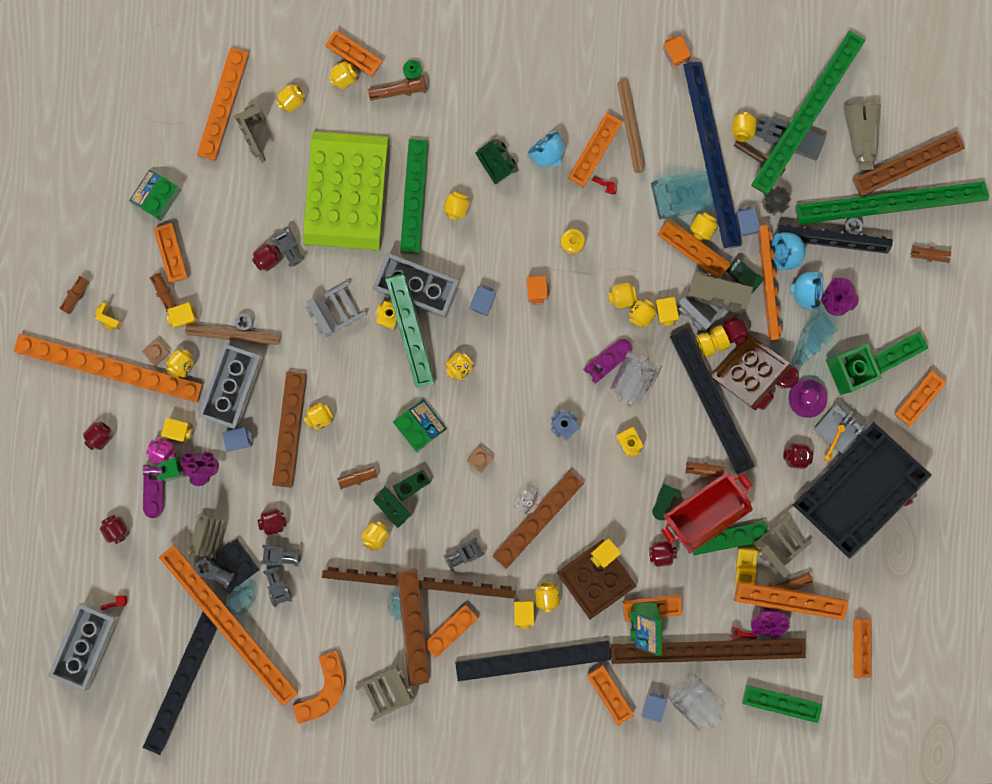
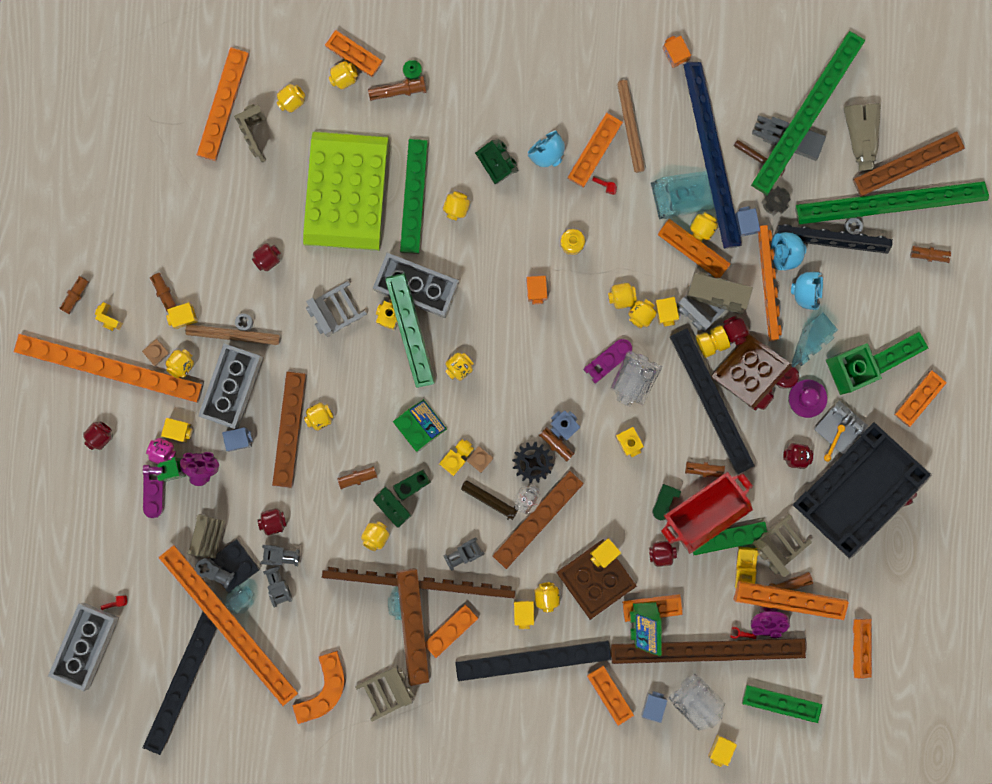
(114, 529): dark red head -> none
(155, 195): green slope -> none
(170, 253): orange plate -> none
(286, 244): dark grey connector -> none
(452, 461): none -> yellow plate
(482, 300): sand blue brick -> none
(490, 500): none -> dark brown axle
(521, 456): none -> black gear
(556, 444): none -> dark orange pin
(722, 751): none -> yellow brick
(744, 127): yellow head -> none
(744, 275): dark green leg -> none
(840, 297): magenta plate -> none

